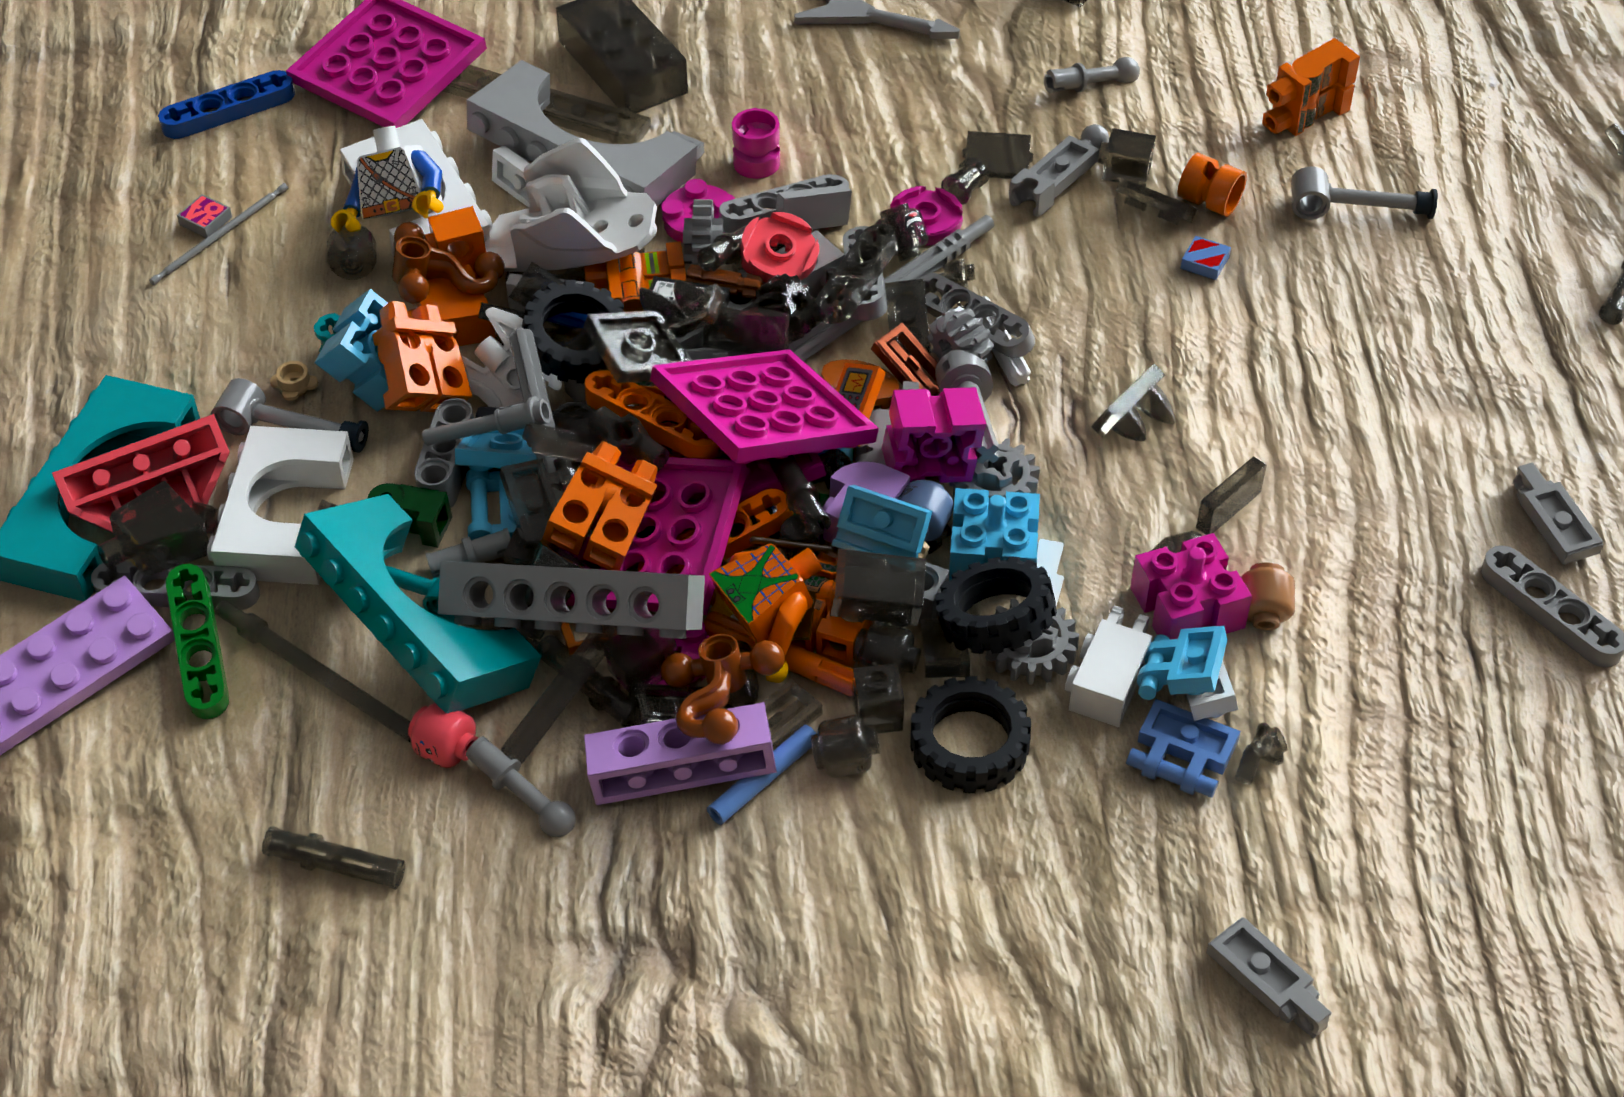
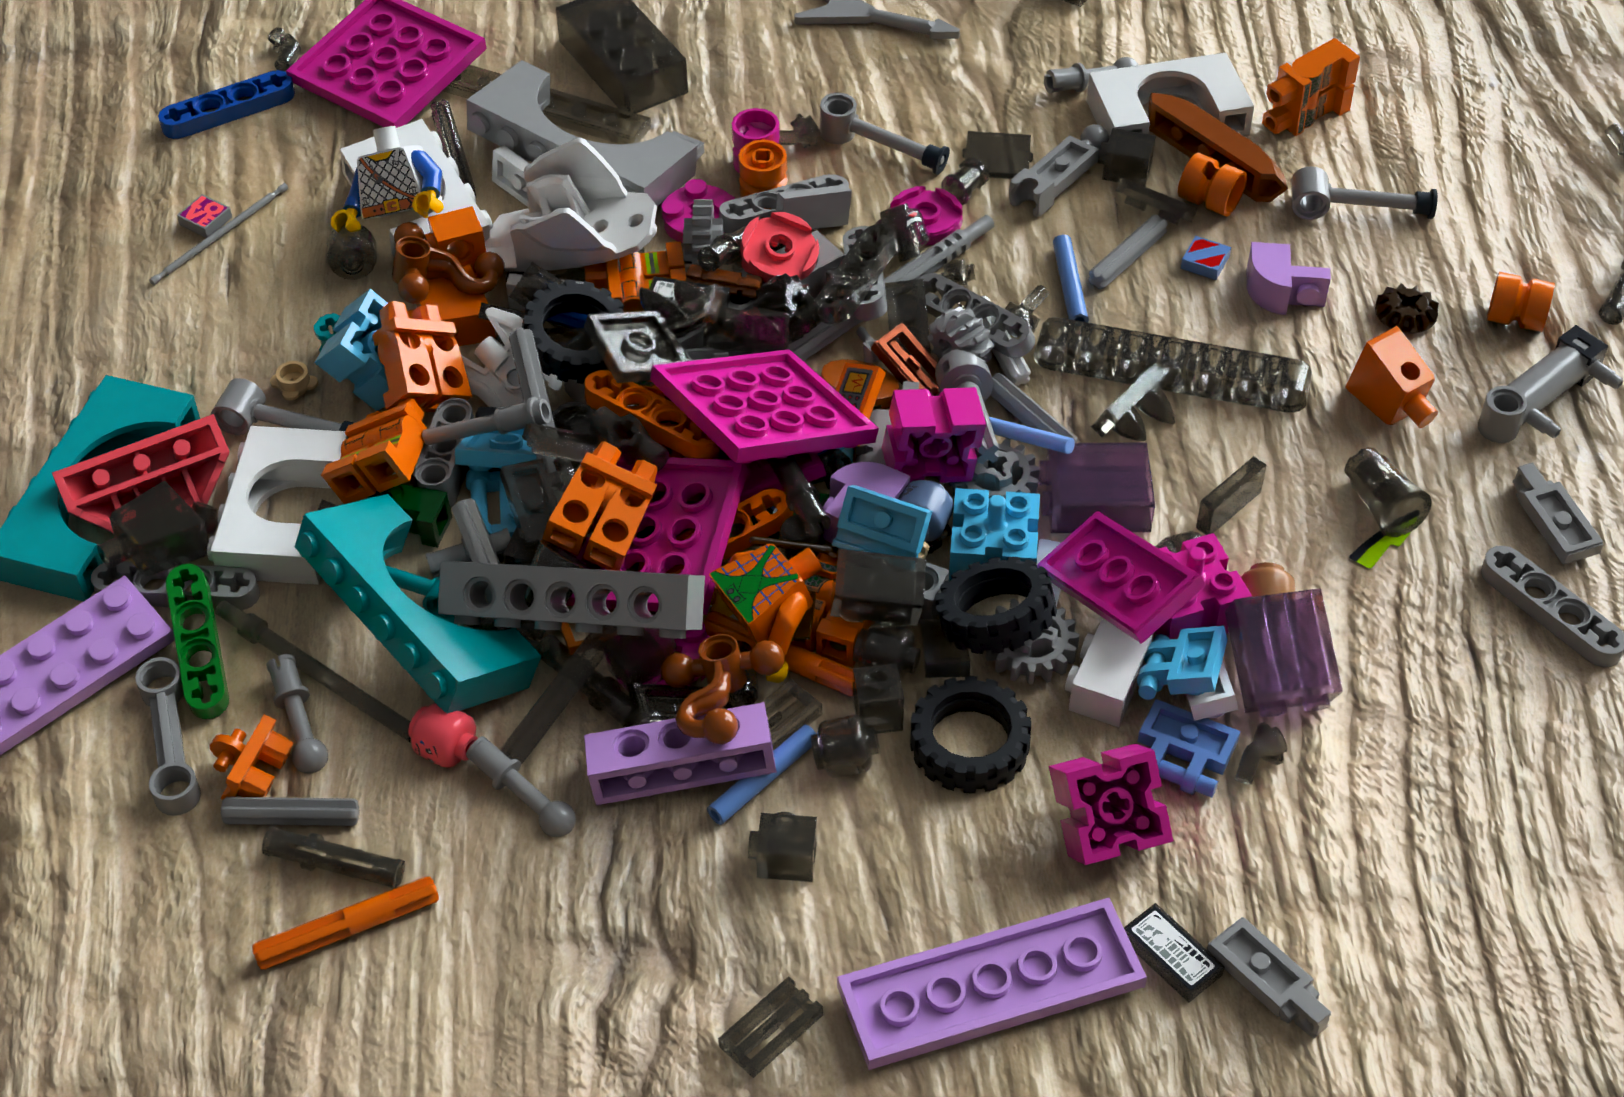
(167, 736): none -> light grey piece
(264, 745): none -> orange hips
(285, 46): none -> clear smoke arm
(290, 811): none -> light grey axle
(309, 753): none -> light grey pin
(345, 922): none -> orange axle
(375, 450): none -> orange hips
(450, 138): none -> clear smoke axle
(475, 536): none -> light grey axle
(759, 1013): none -> clear smoke tile
(762, 167): none -> orange wheel
(784, 846): none -> clear smoke brick
(803, 132): none -> clear smoke plate
(841, 123): none -> light grey piece
(869, 355): none -> light grey hand
(990, 983): none -> lavender plate
(1024, 407): none -> light grey axle
(1029, 305): none -> clear smoke plate
(1032, 436): none -> light blue bar
(1070, 278): none -> medium blue piece
(1101, 479): none -> clear purple brick
(1111, 803): none -> dark pink brick
(1121, 576): none -> dark pink tile
(1127, 252): none -> light grey axle
(1173, 952): none -> tile
(1188, 365): none -> clear smoke beam
(1195, 130): none -> dark orange brick
(1207, 81): none -> white arch
(1276, 283): none -> lavender brick
(1283, 652): none -> clear purple brick
(1372, 549): none -> lime sticker
(1387, 492): none -> clear smoke plant
(1393, 380): none -> orange torso
(1407, 319): none -> dark brown gear
(1520, 301): none -> orange wheel
(1572, 362): none -> light grey piece

